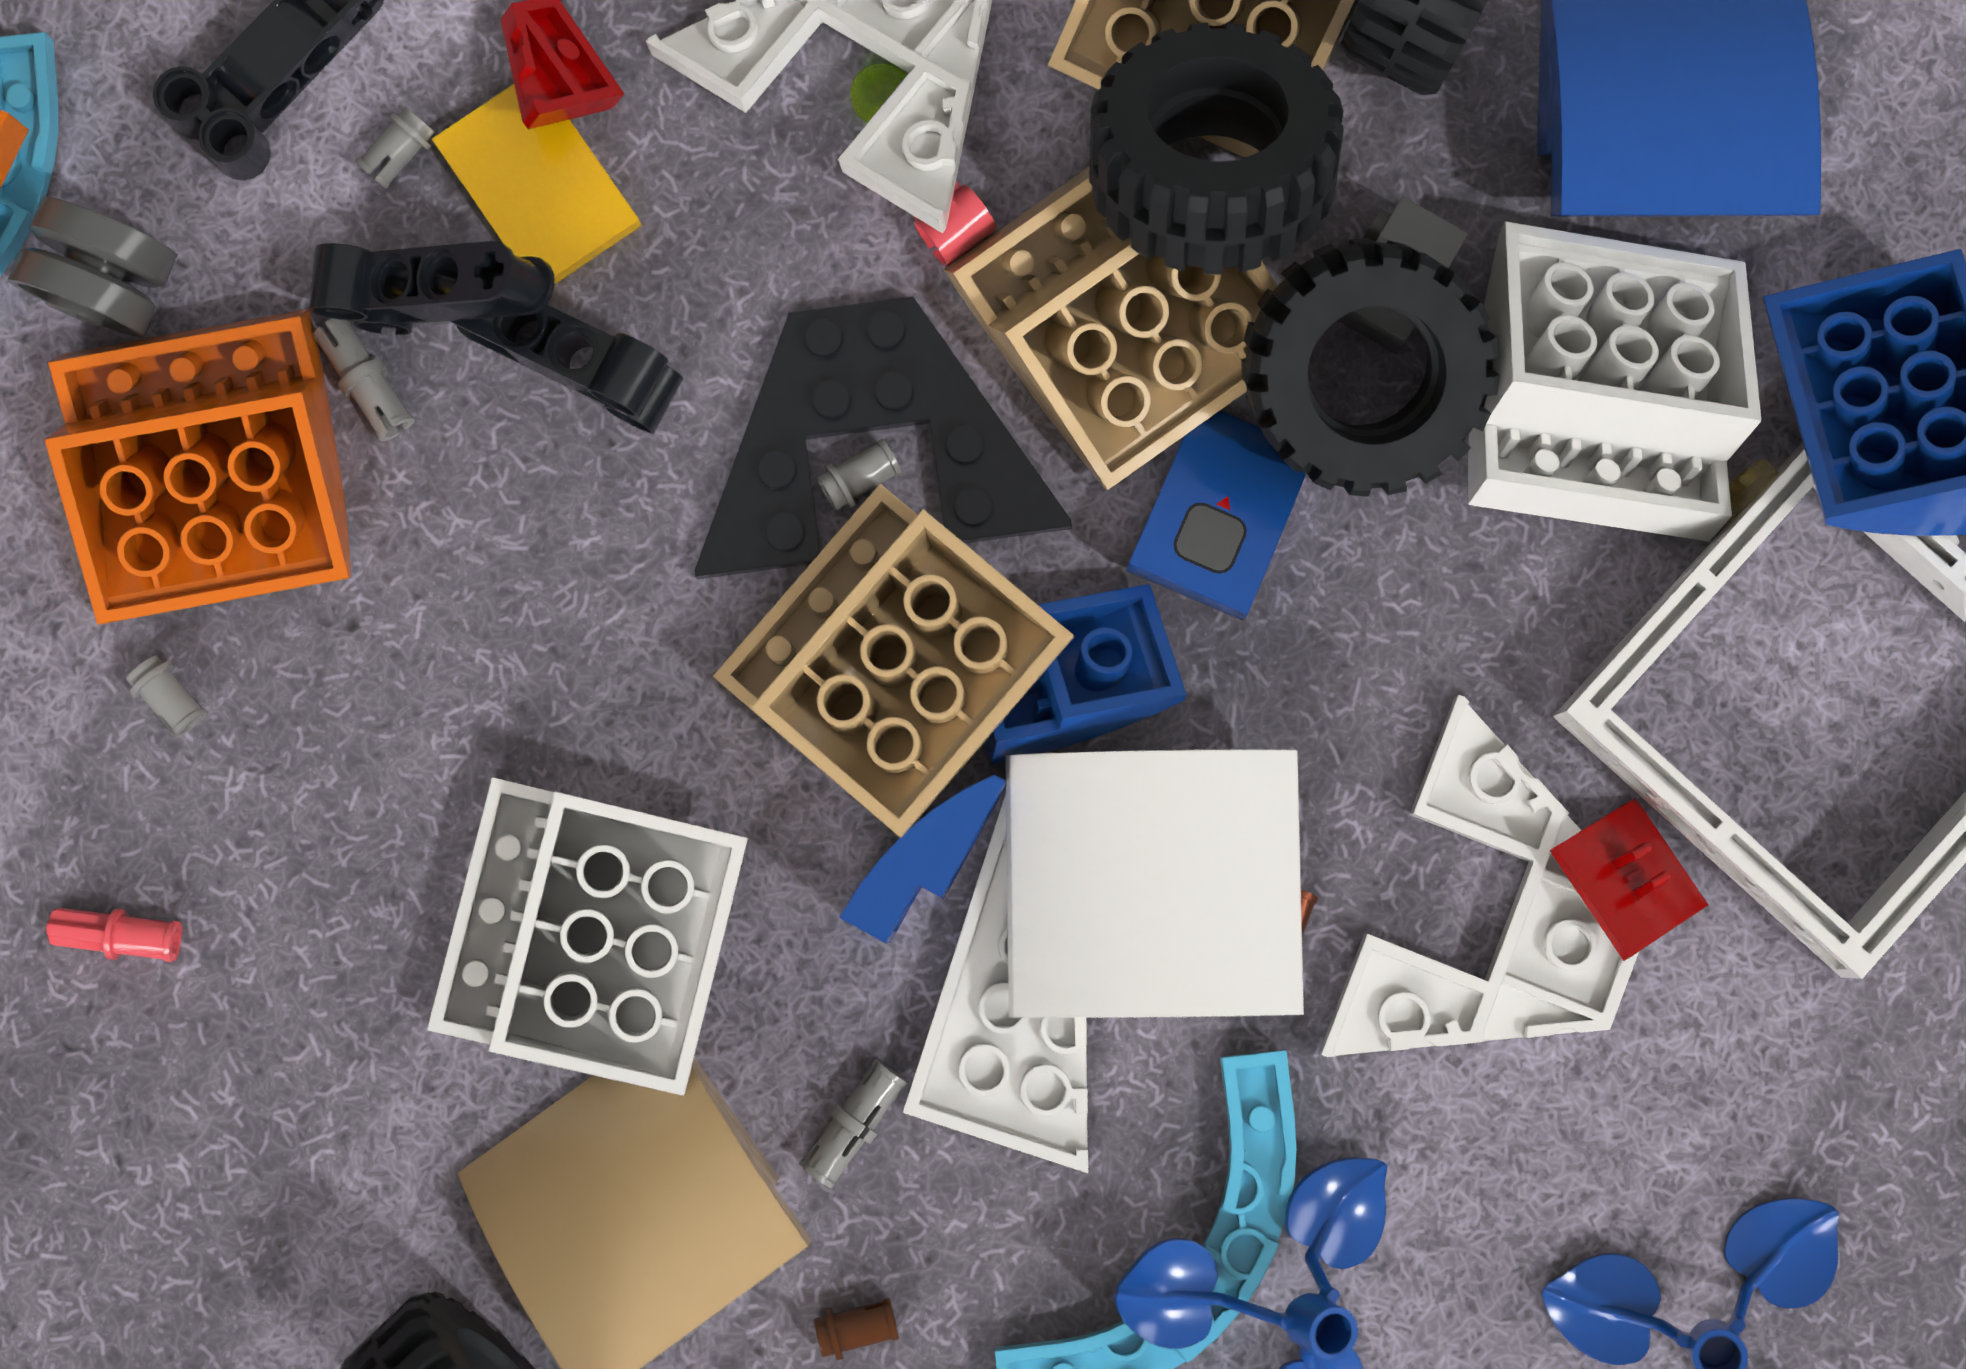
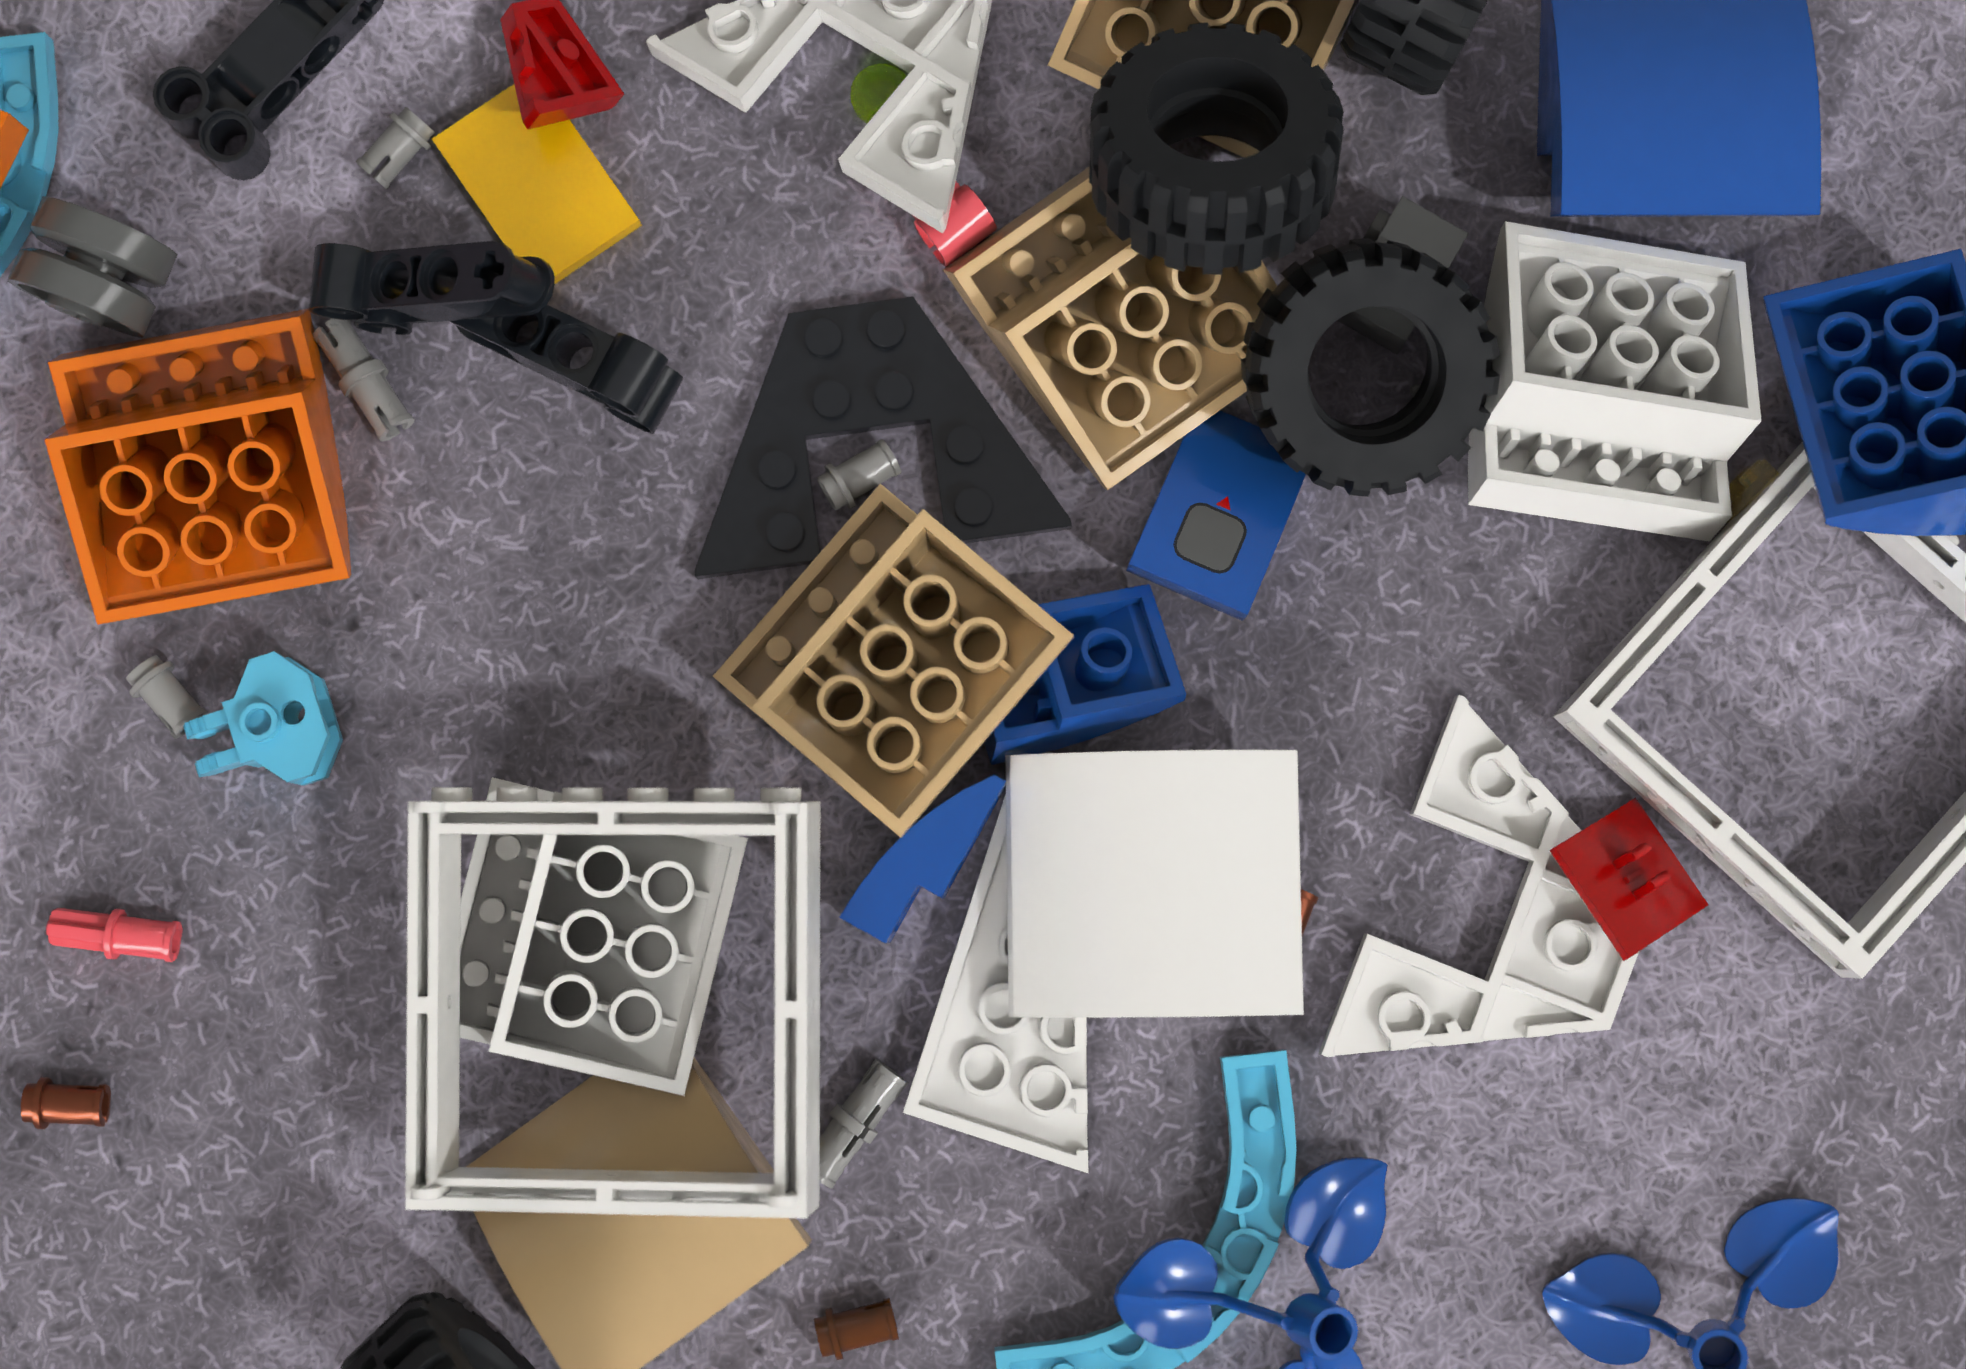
(65, 1104): none -> copper pin
(267, 723): none -> medium azure hinge
(433, 1005): none -> white window

